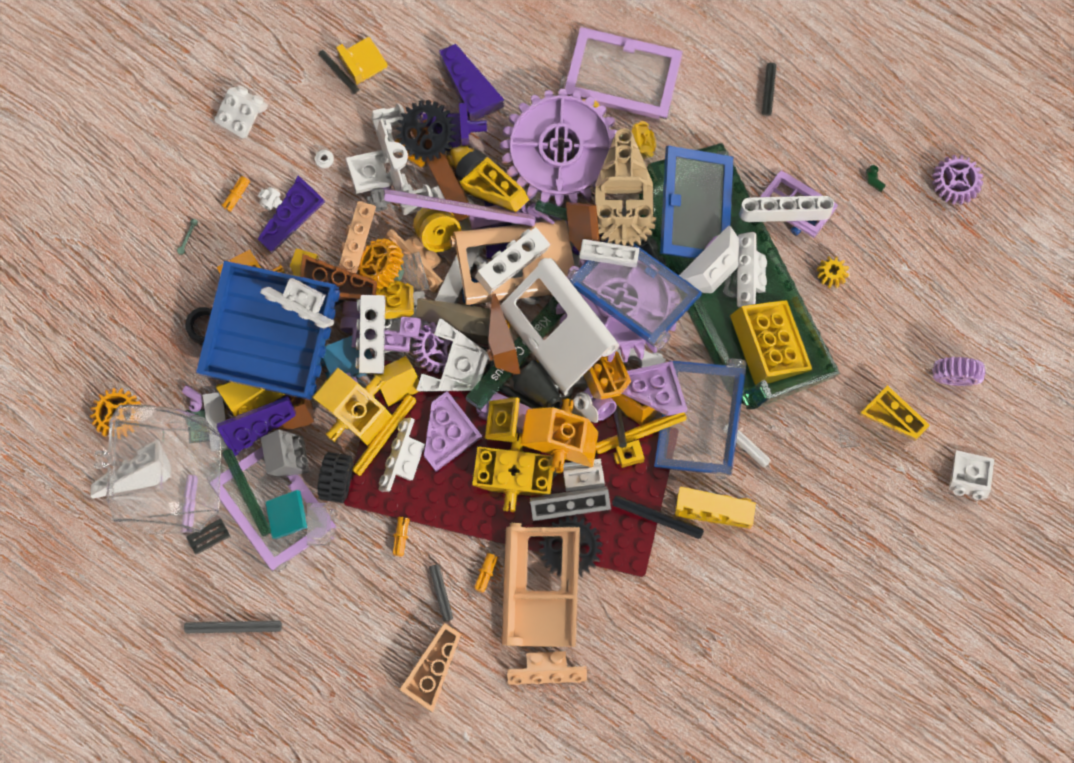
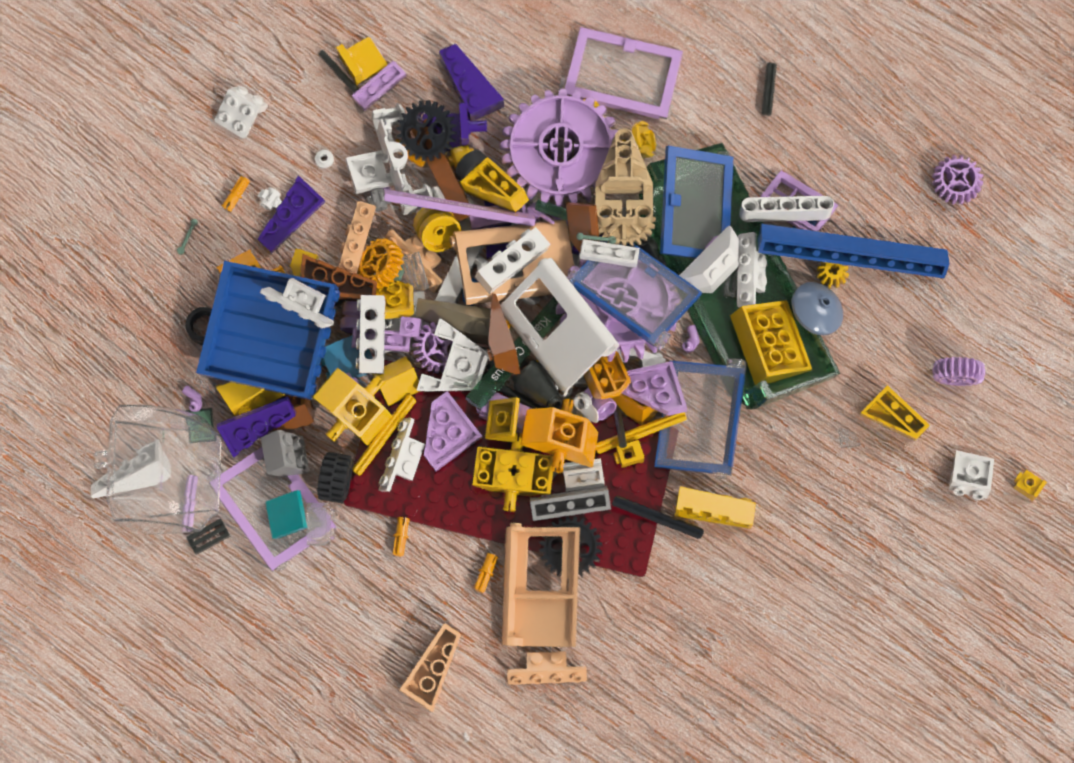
(102, 426): light orange gear -> none
(215, 412): white tile -> none
(233, 626): dark grey axle -> none
(246, 492): clear green axle -> none
(379, 85): none -> lavender plate
(441, 593): dark grey axle -> none
(612, 240): none -> sand green hinge
(693, 340): none -> lavender arm
(752, 449): white axle -> none
(817, 308): none -> sand blue dish
(853, 251): none -> blue brick
(872, 178): dark green arm -> none
(1021, 485): none -> yellow brick

